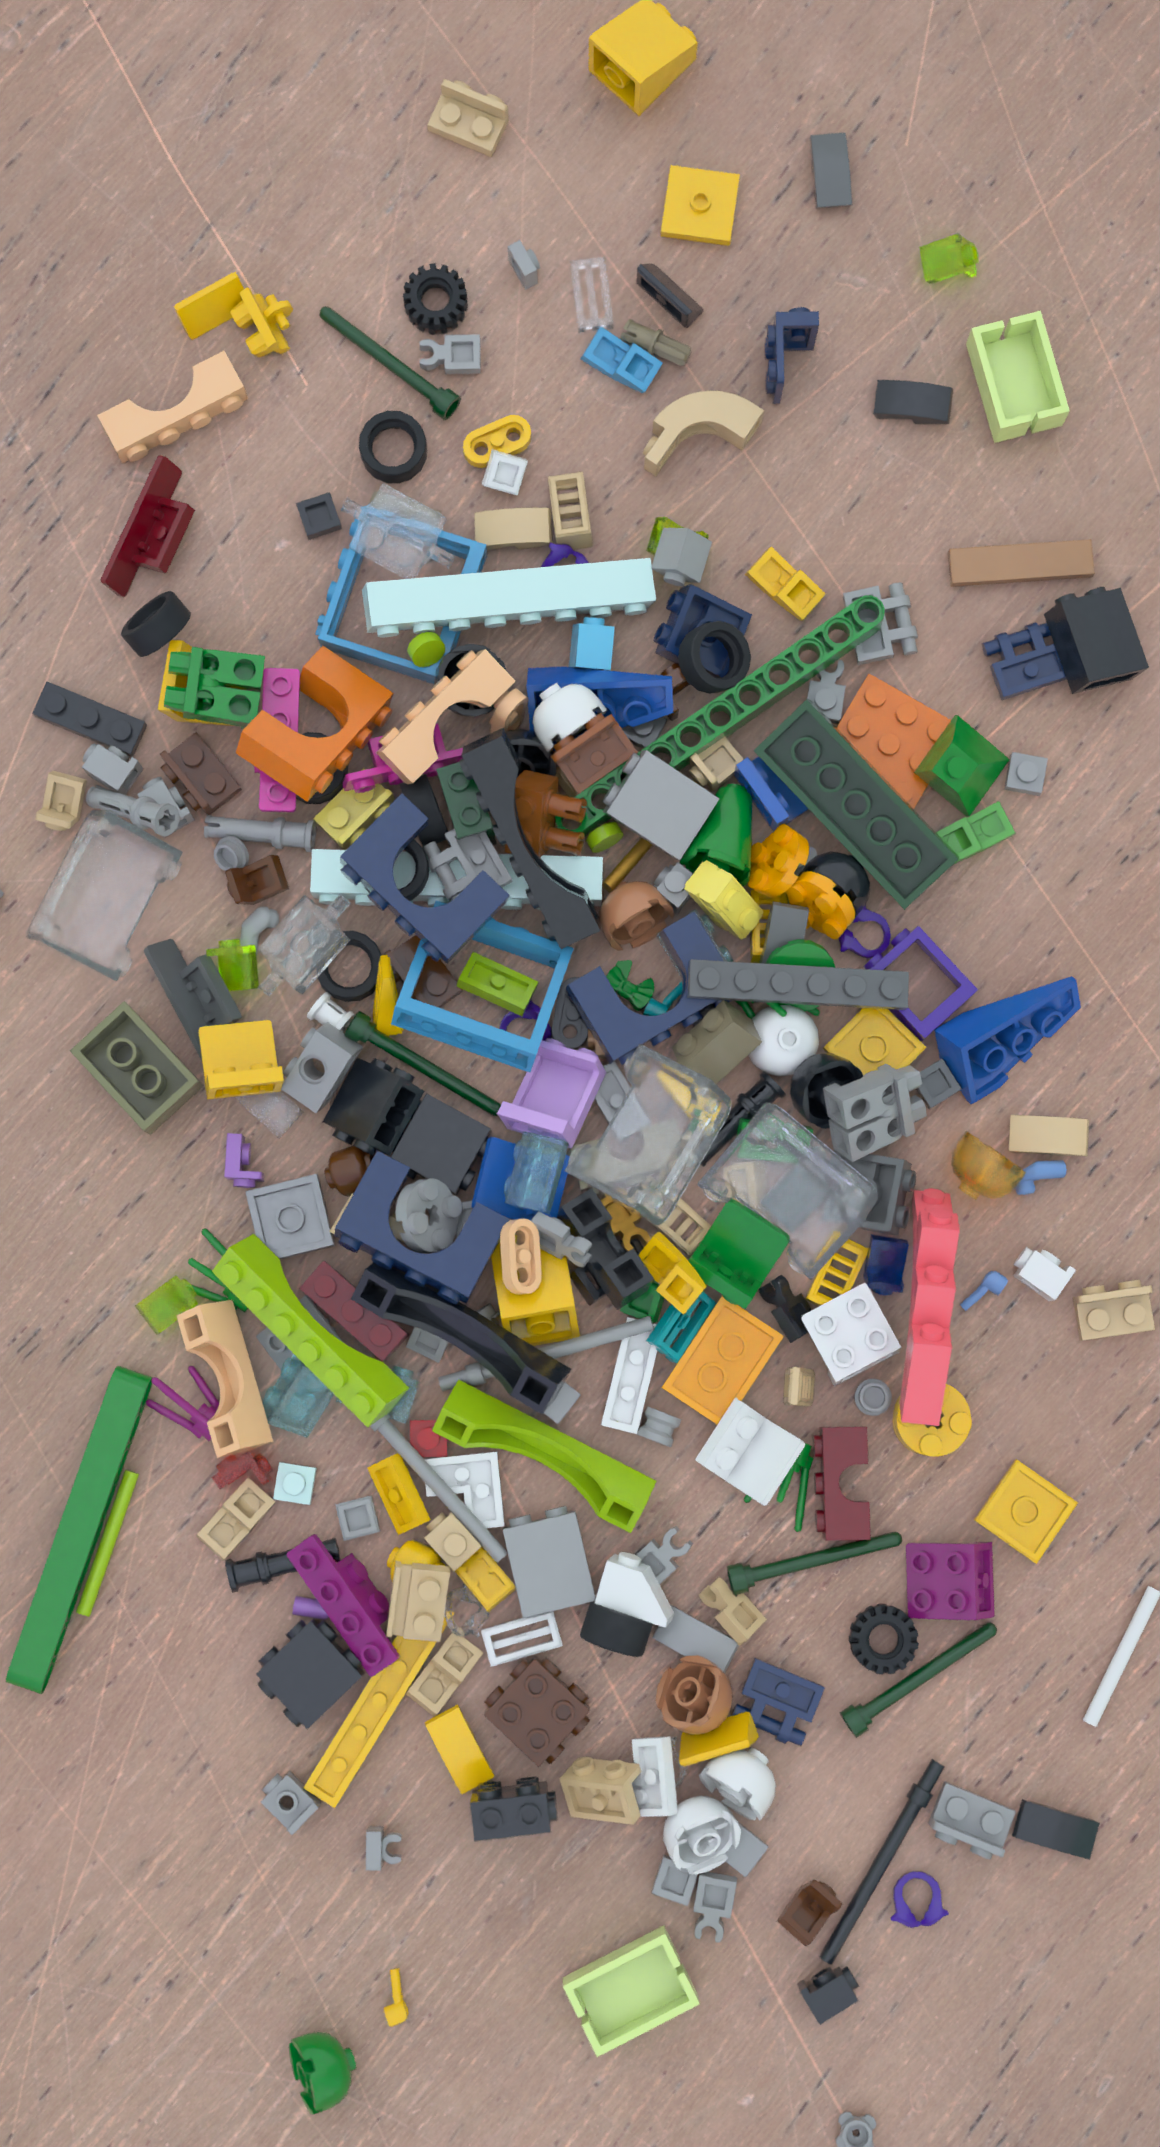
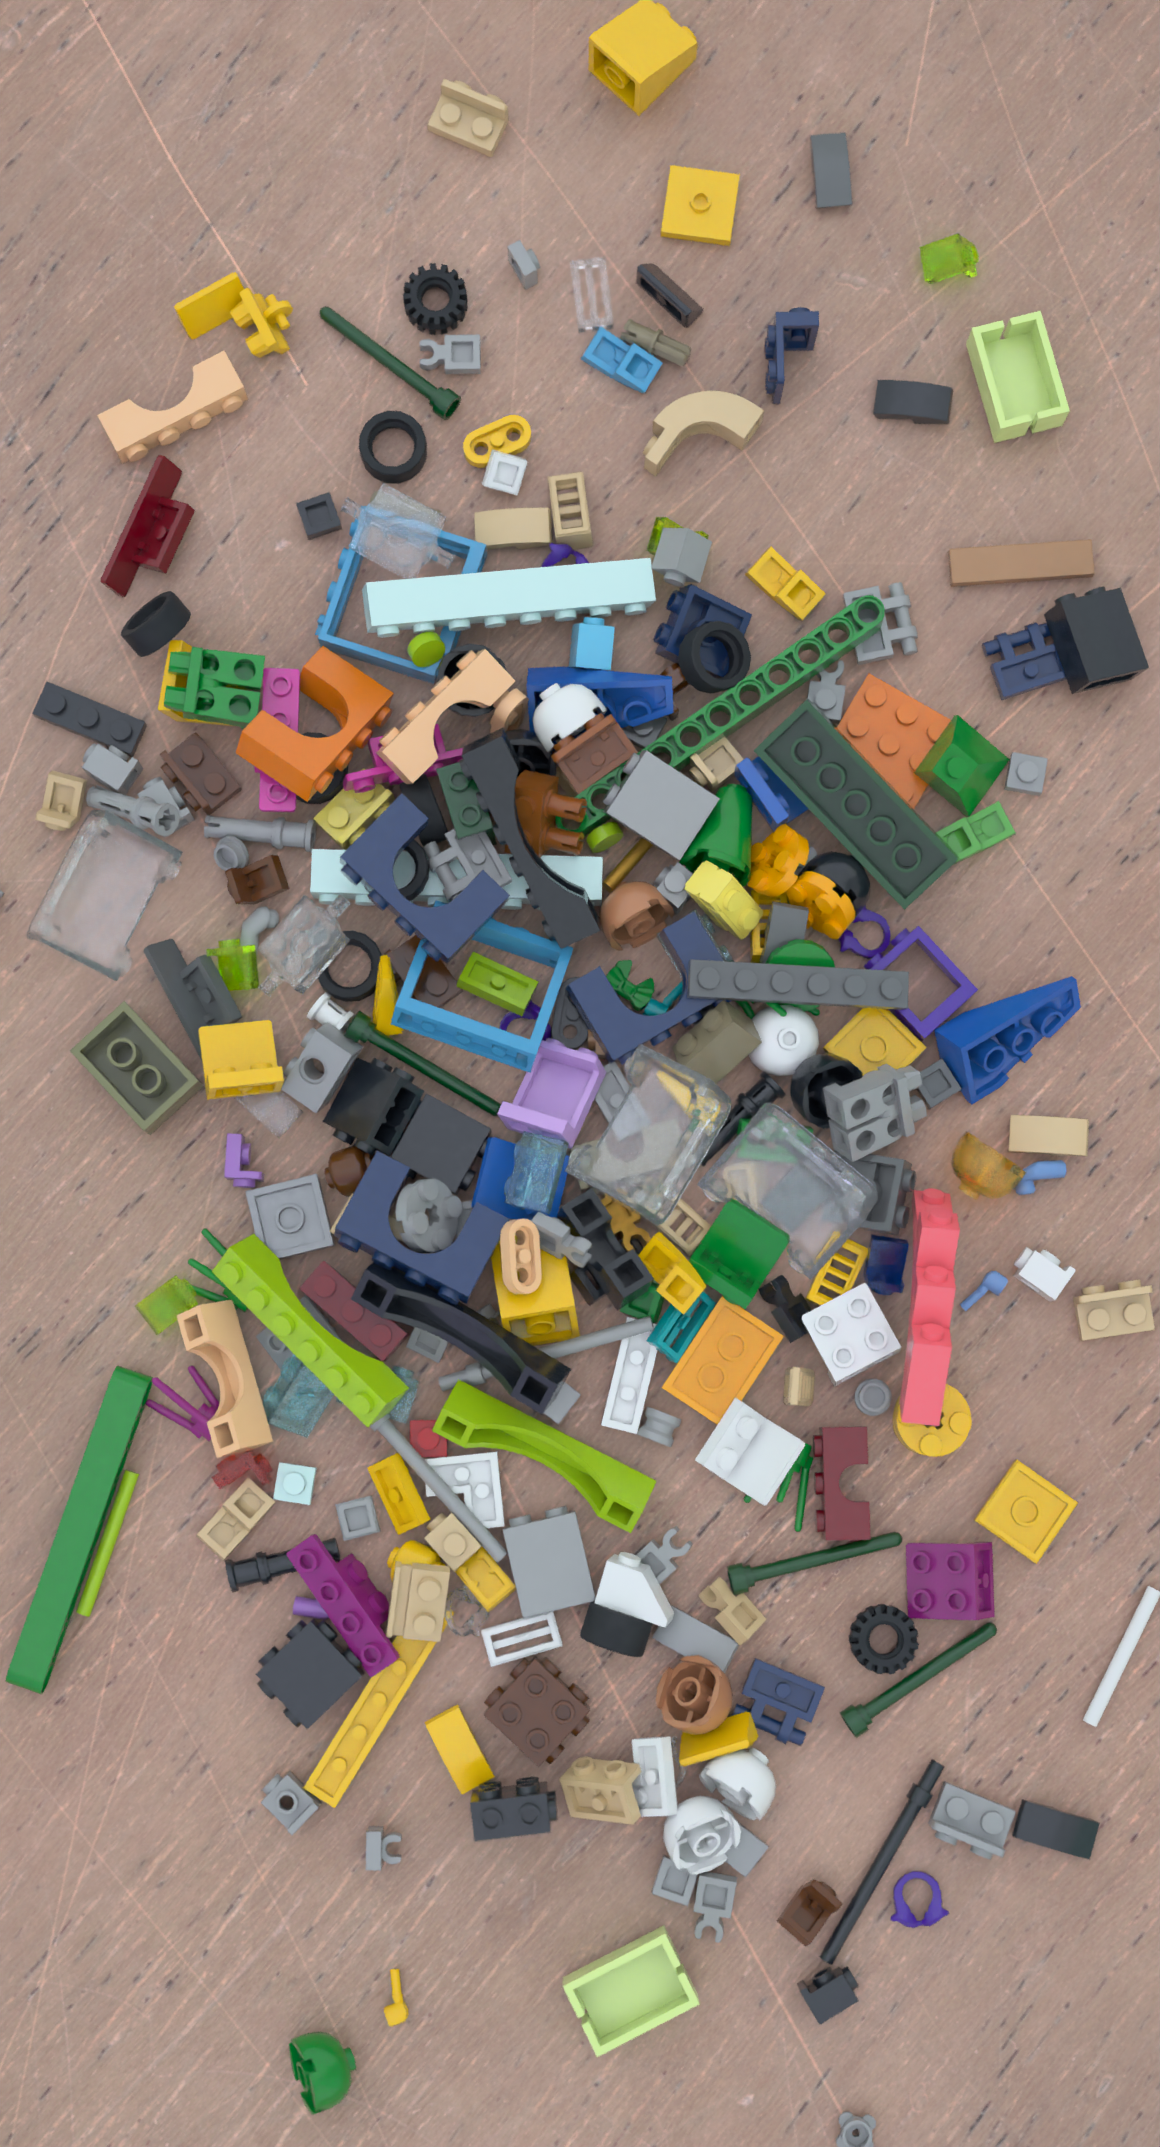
(444, 1673): tan slope -> none

